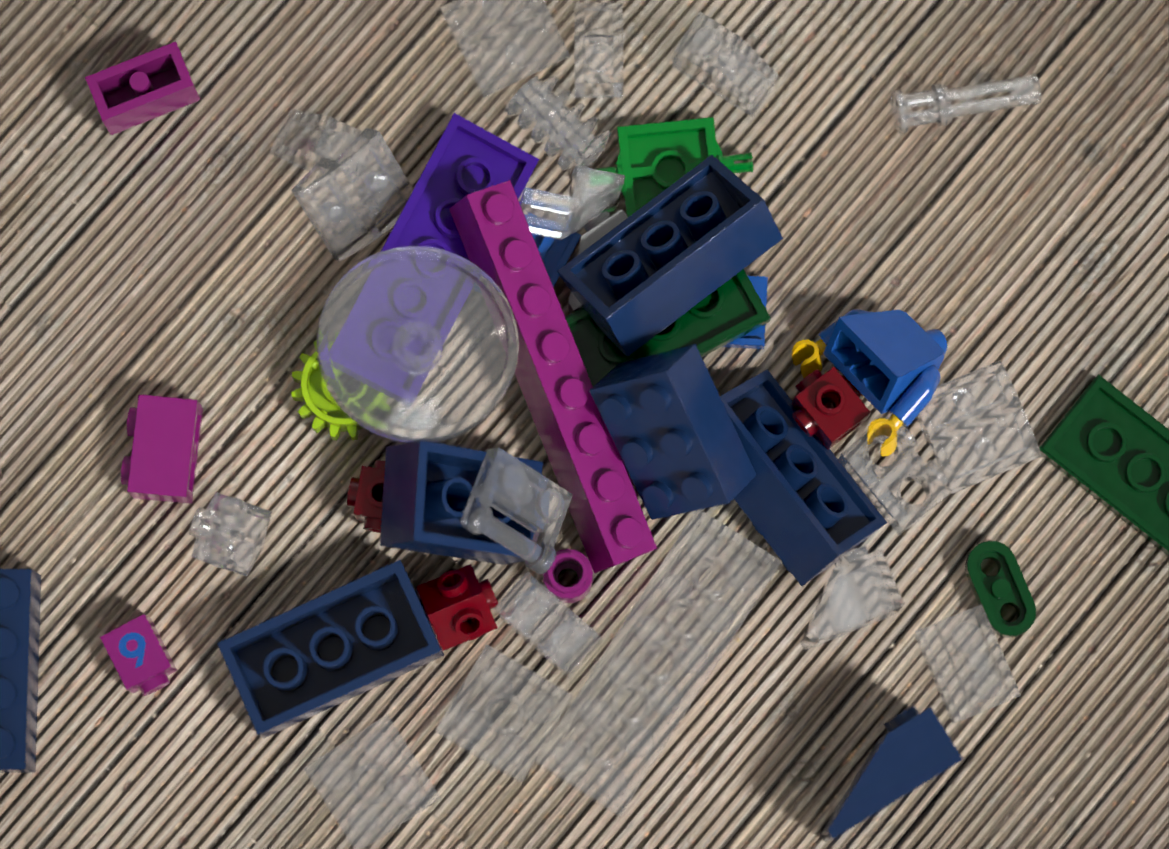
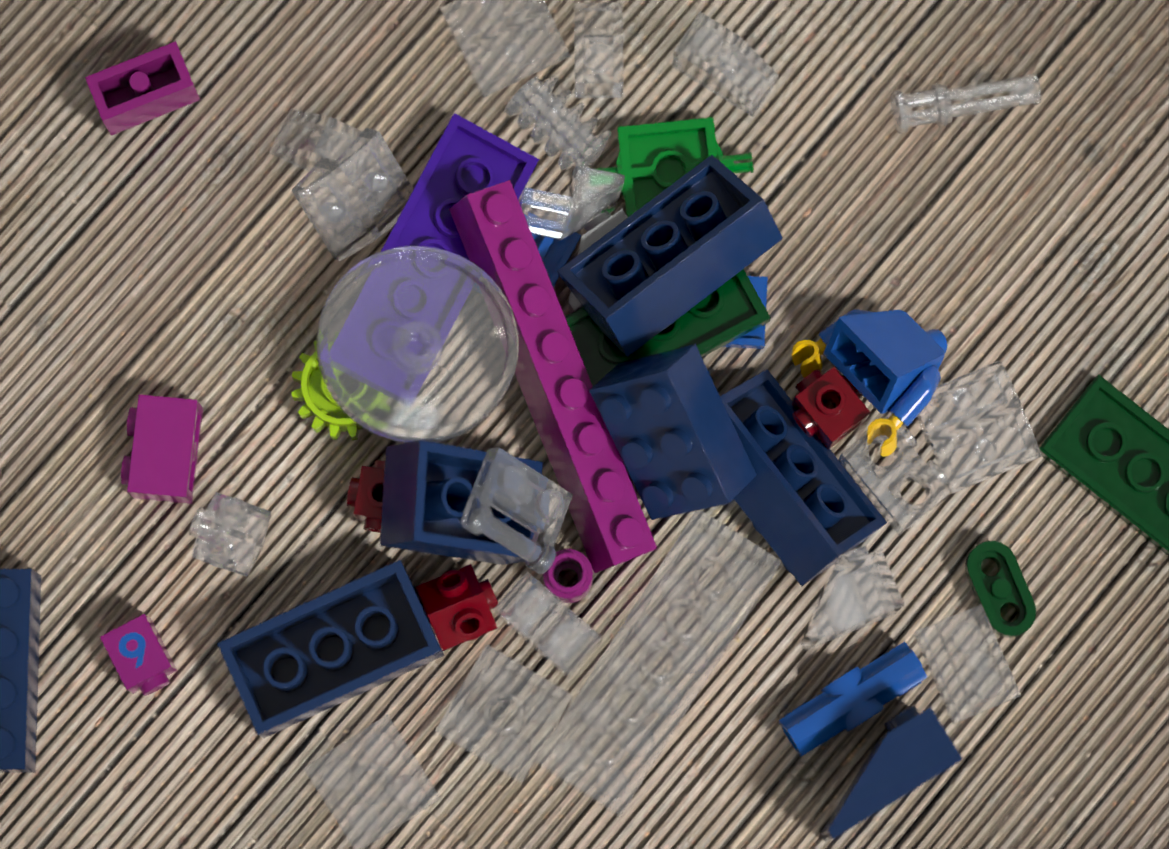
(852, 699): none -> blue piece

